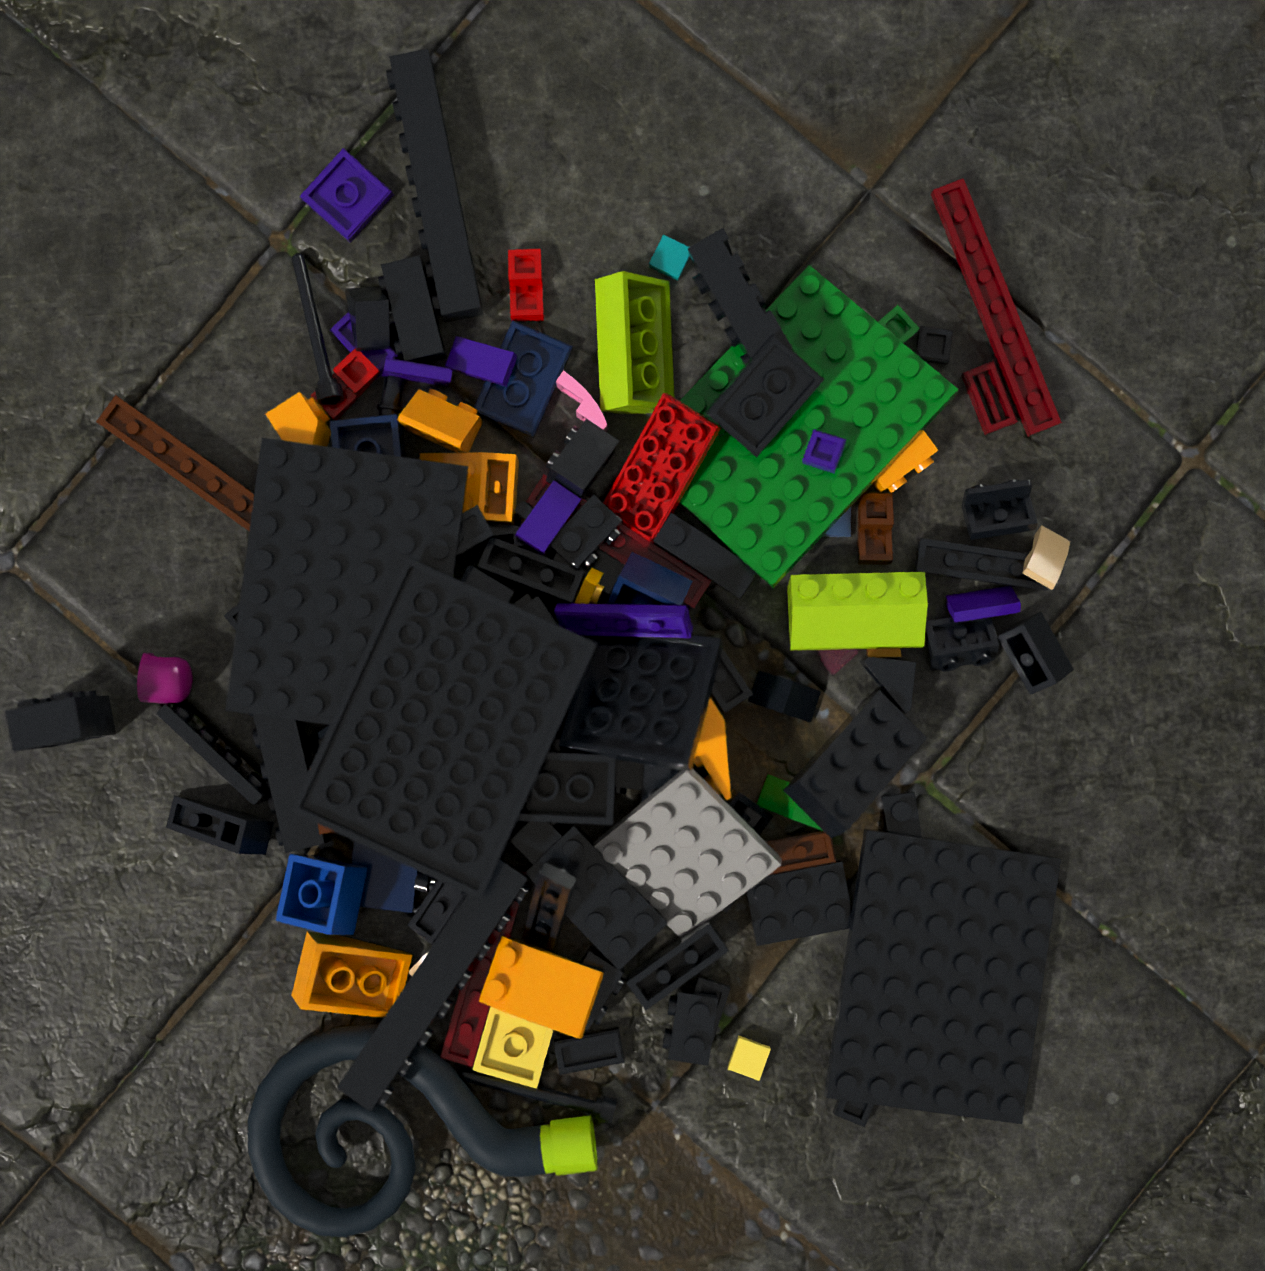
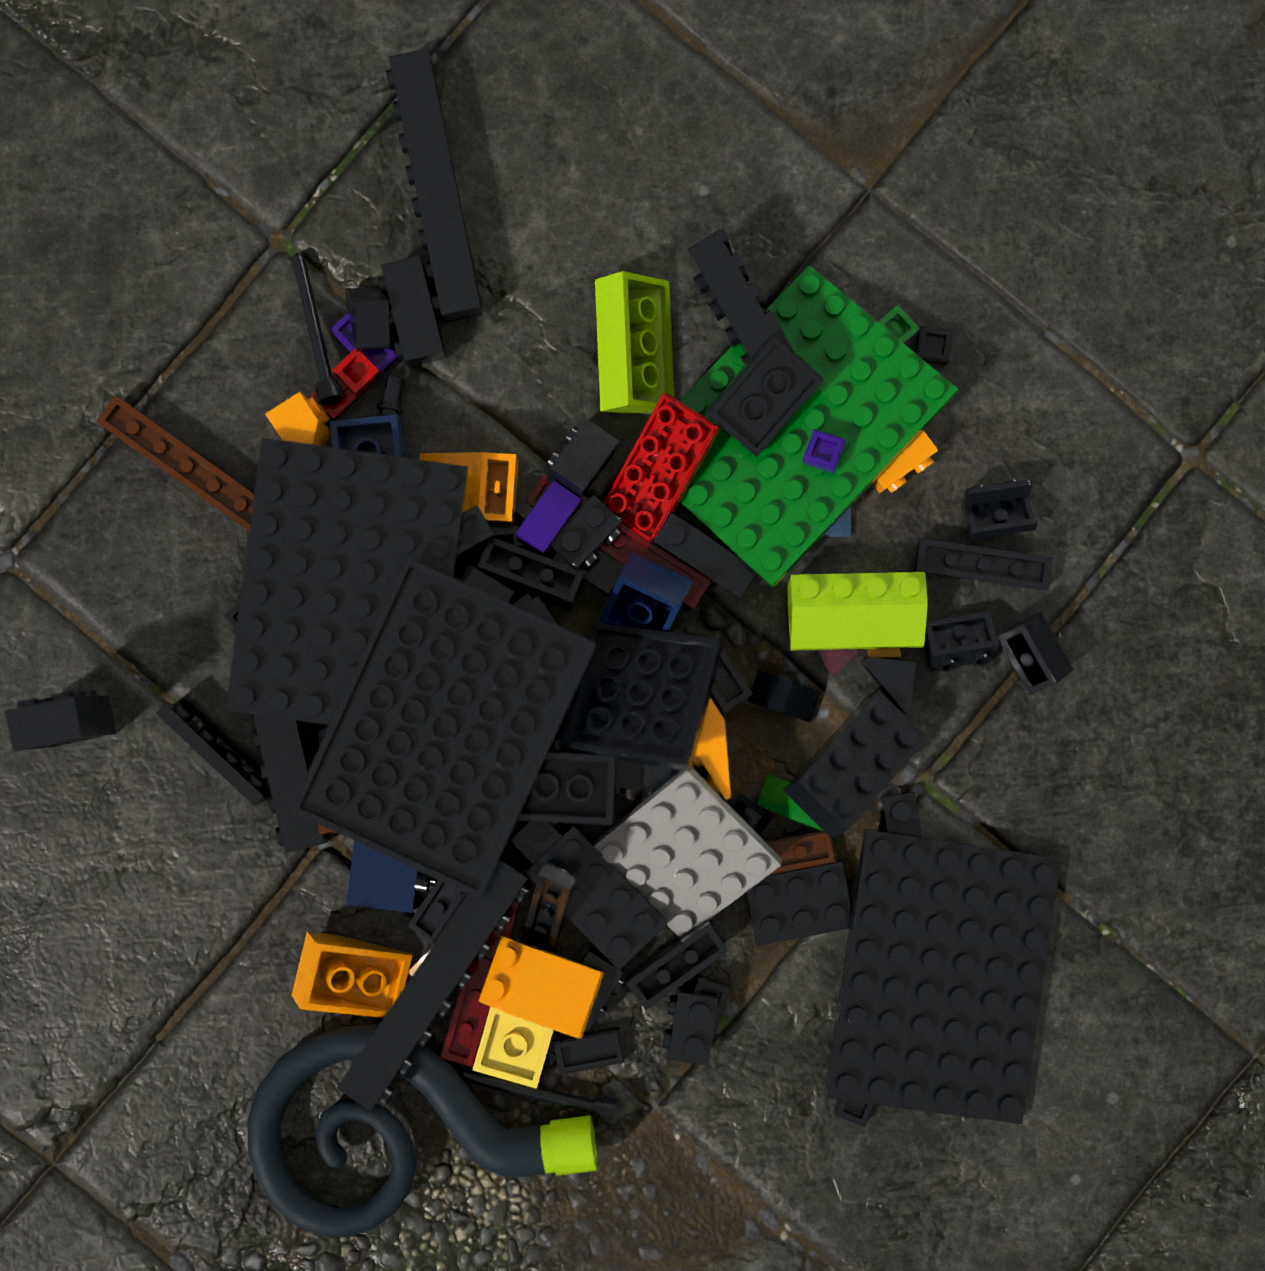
(163, 679): magenta helmet -> none
(220, 826): black slope -> none
(321, 894): blue brick -> none
(346, 195): dark purple tile -> none
(417, 372): dark purple tile -> none
(441, 421): light orange slope -> none
(481, 361): dark purple tile -> none
(525, 285): red slope -> none
(531, 381): dark blue tile -> none
(588, 407): bright pink slope -> none
(590, 589): yellow plate -> none
(625, 620): dark purple tile -> none
(670, 257): teal tile -> none
(749, 1058): light yellow tile -> none
(875, 528): reddish brown slope -> none
(978, 404): dark red tile -> none
(983, 604): dark purple tile -> none
(995, 307): dark red plate -> none
(1046, 557): tan slope -> none

